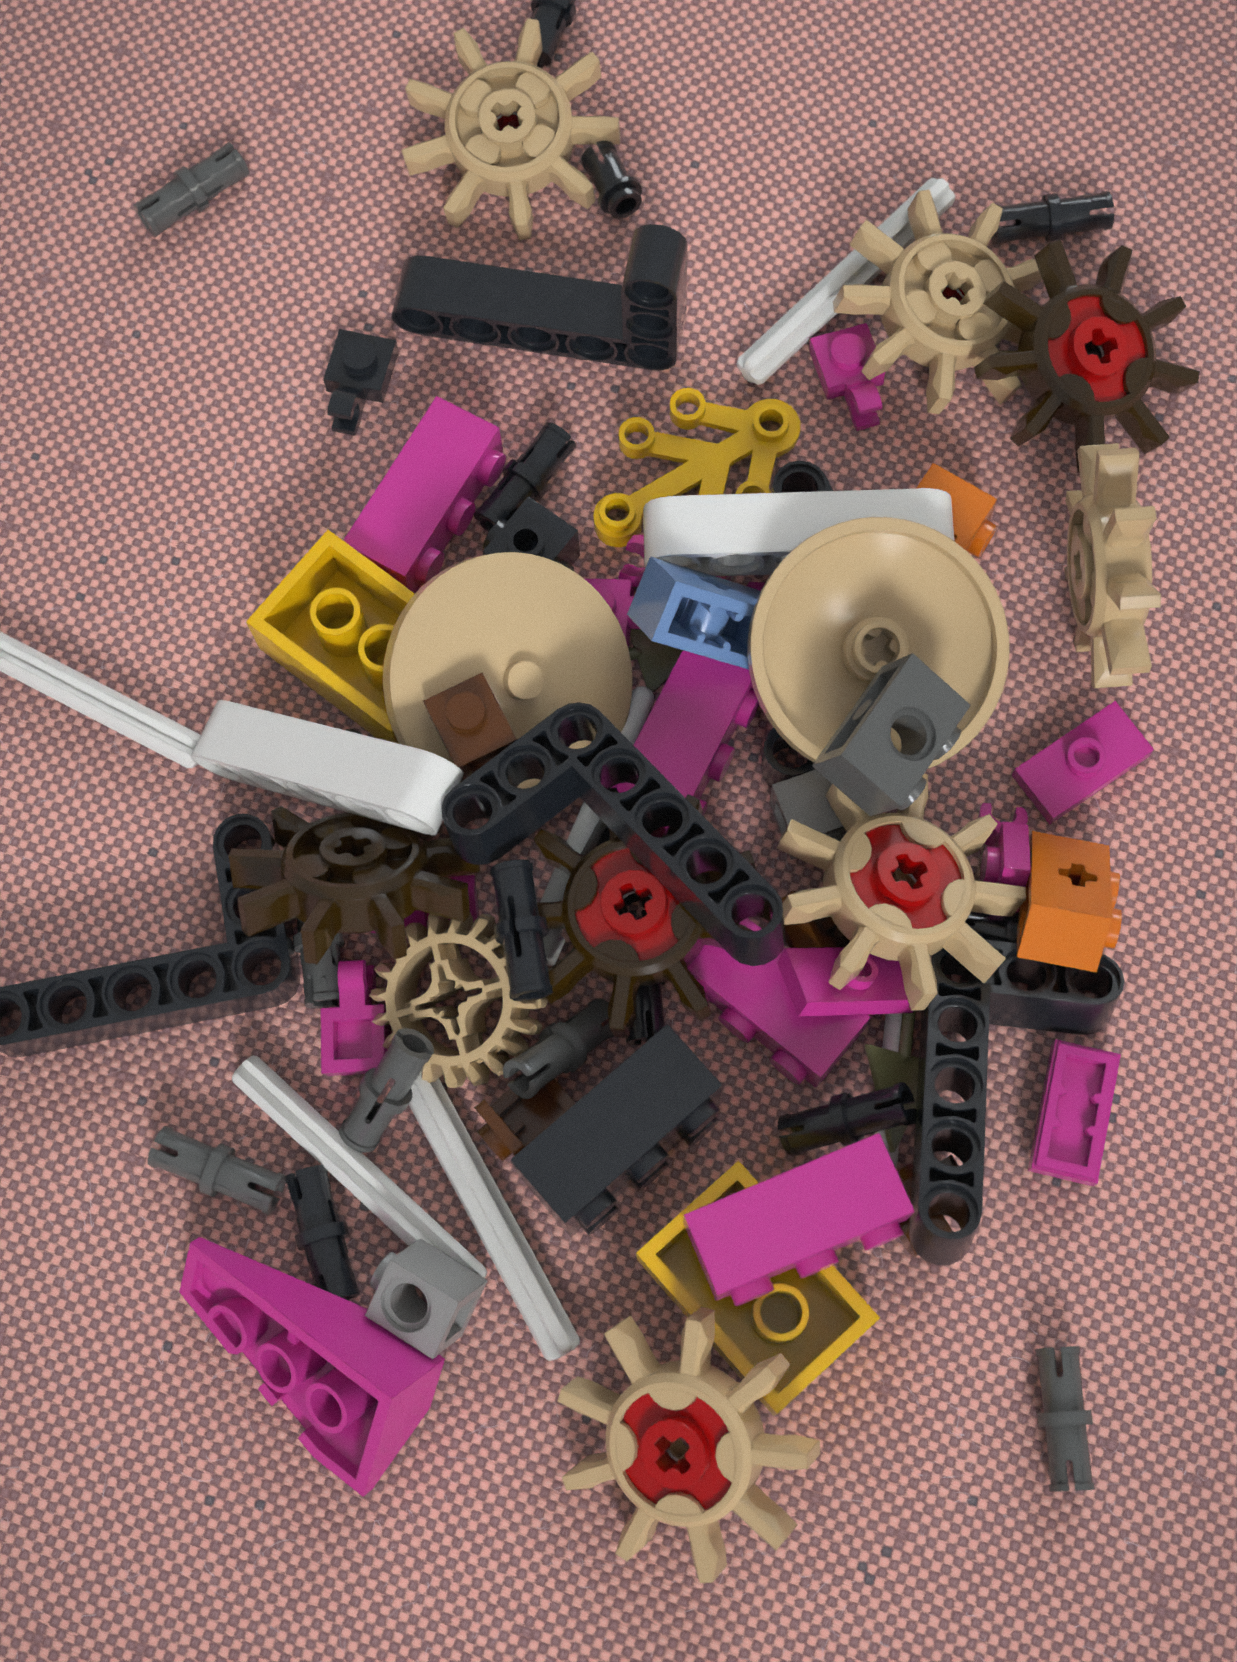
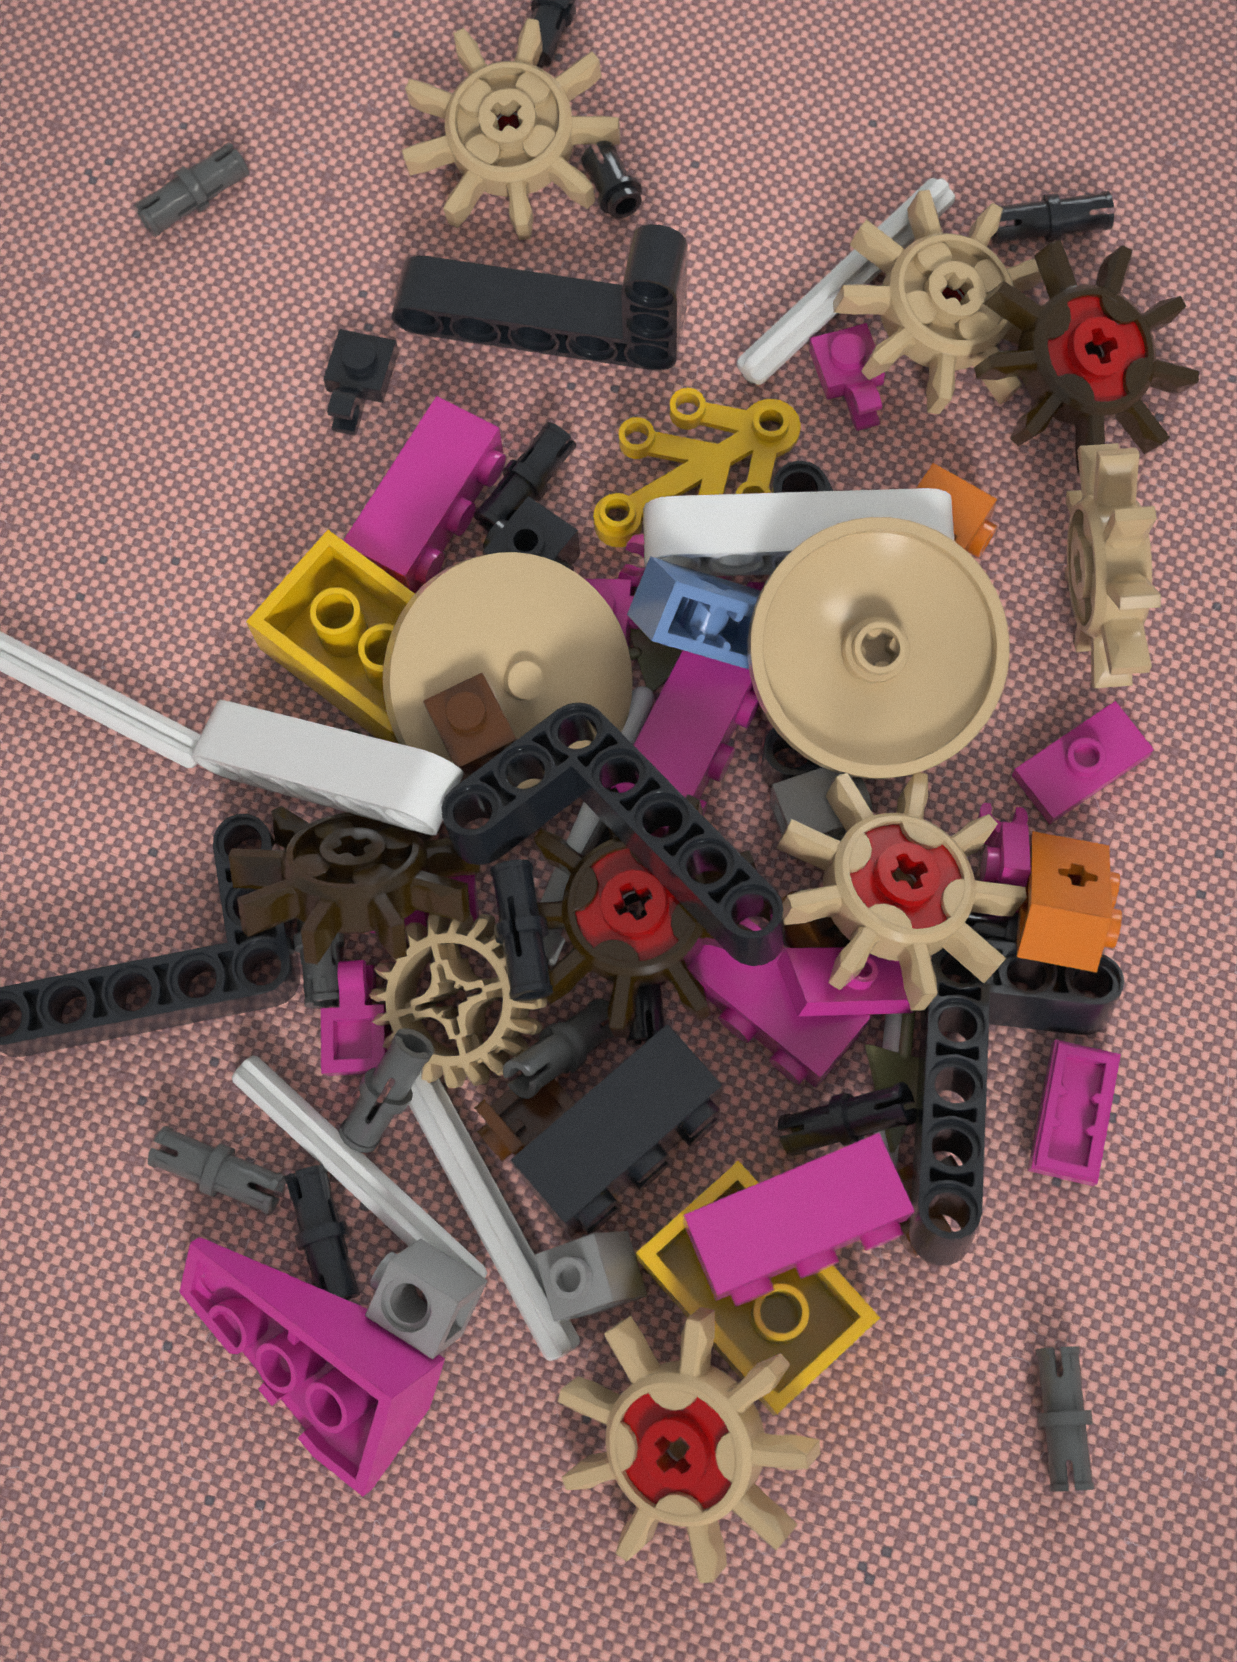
(590, 1275): none -> light grey brick
(861, 751): dark grey brick -> none

